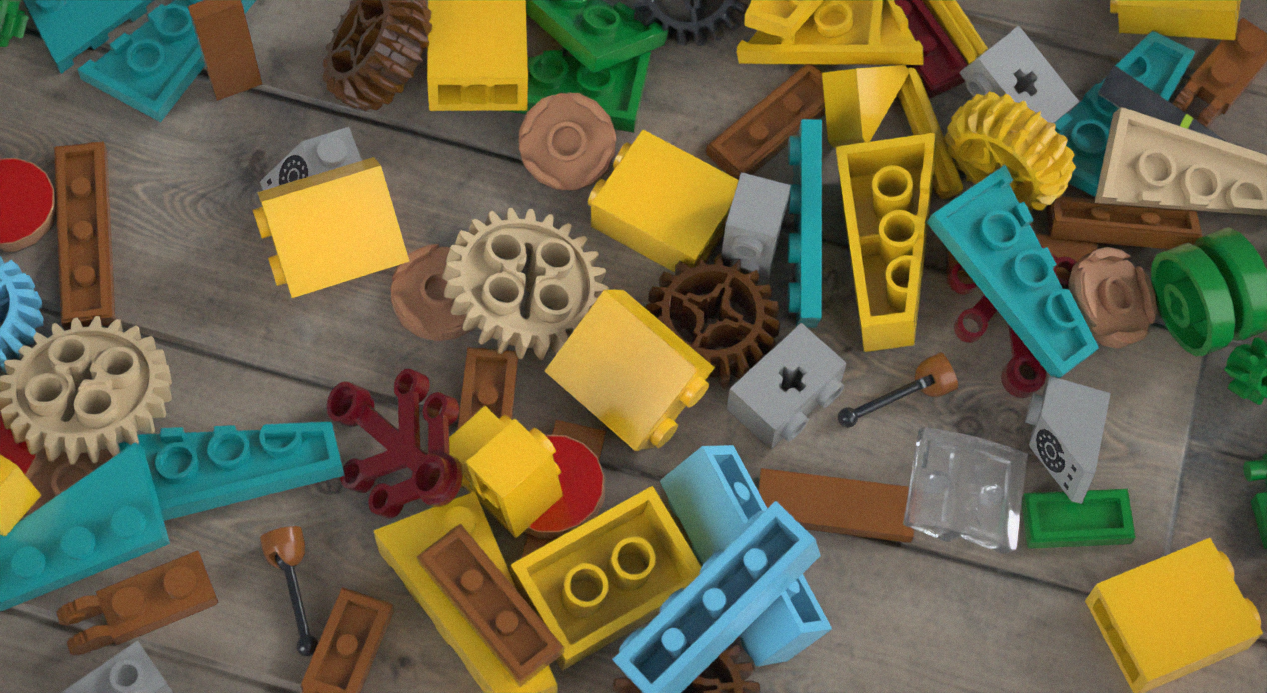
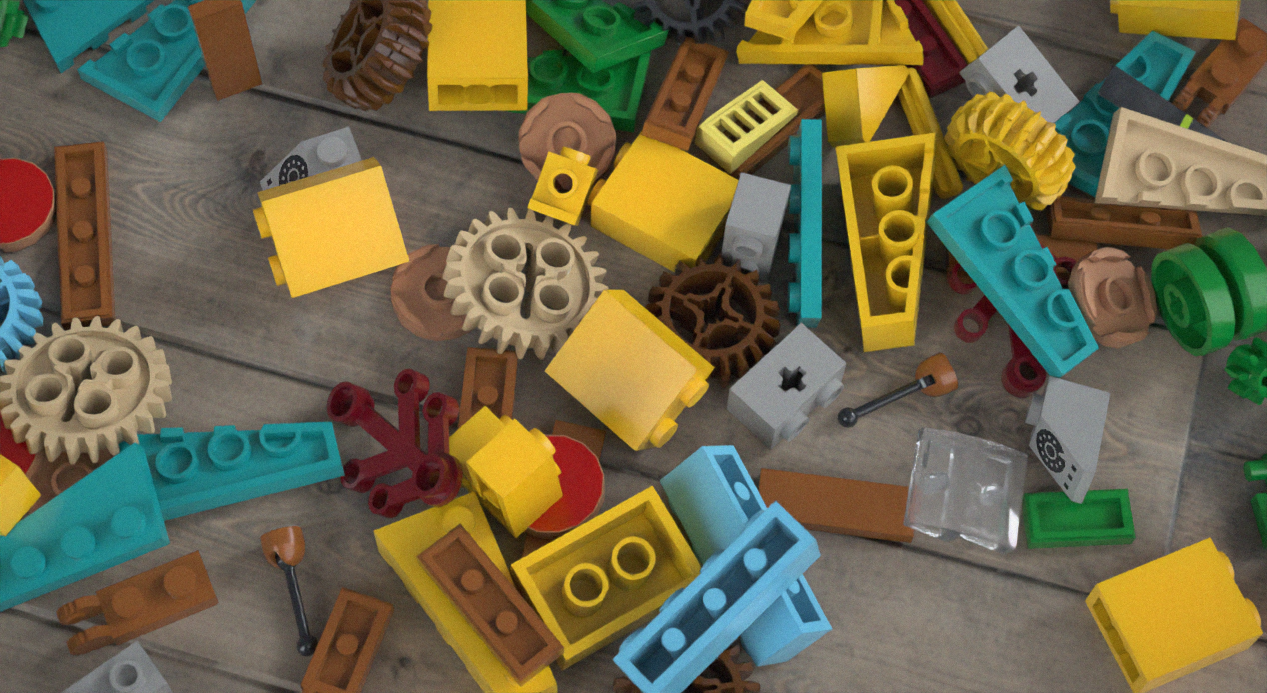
(569, 205): none -> yellow brick
(685, 94): none -> dark orange tile
(729, 154): none -> light yellow slope

